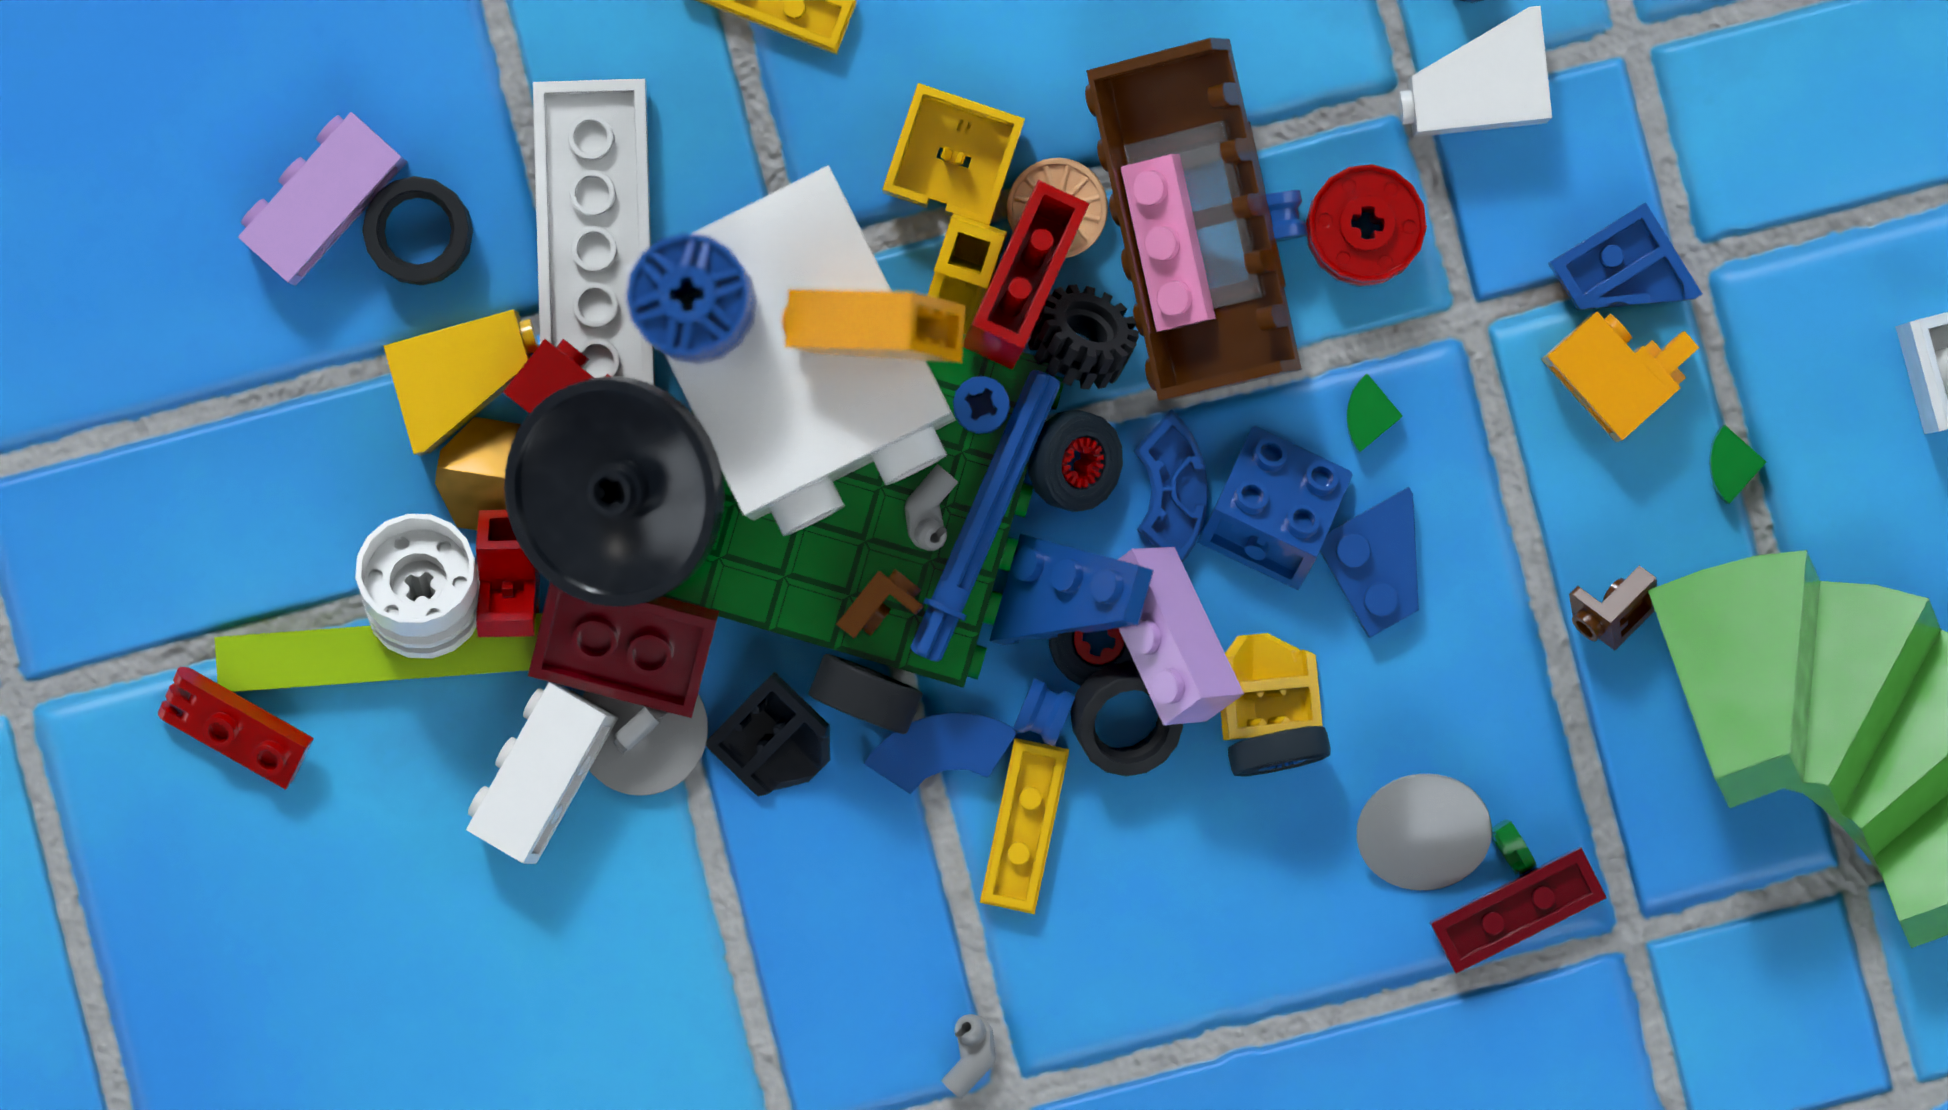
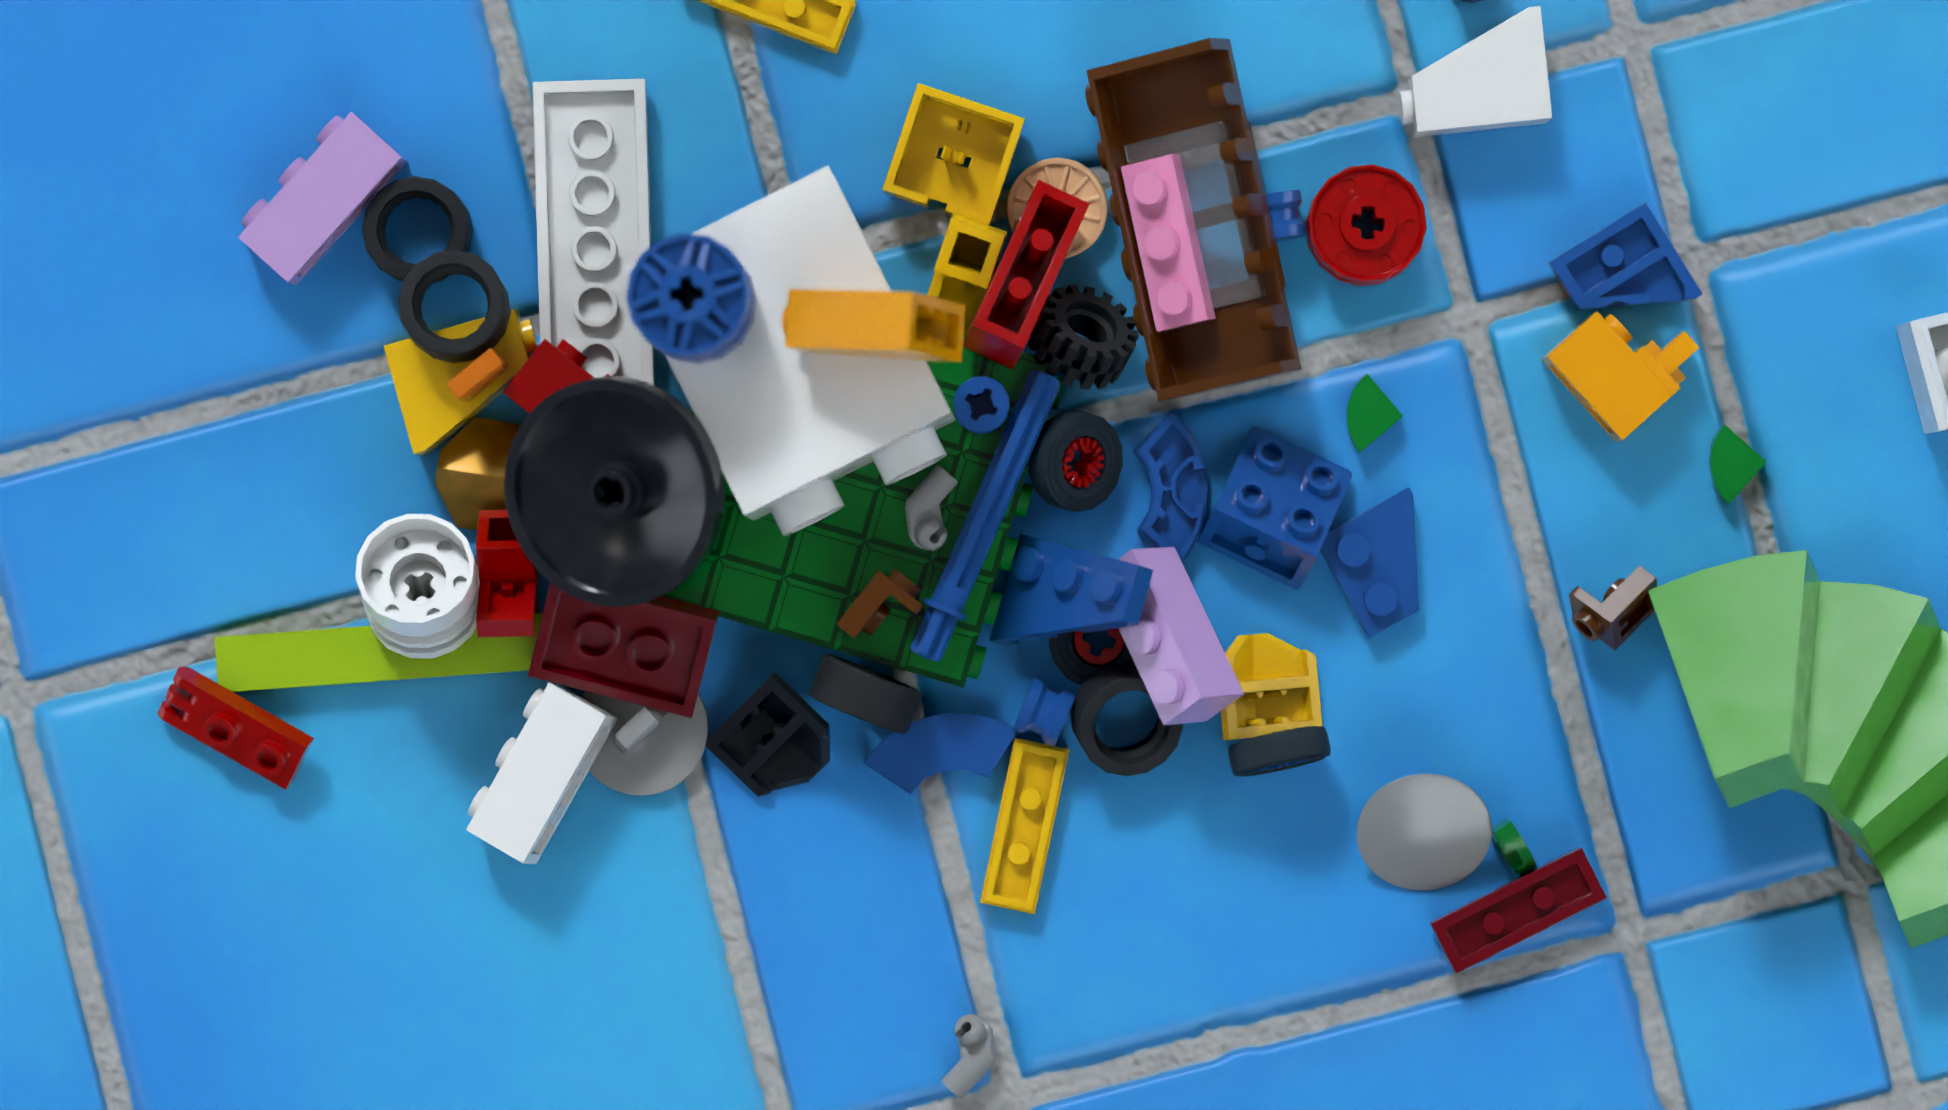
(434, 268): none -> black tyre
(478, 375): none -> orange tile

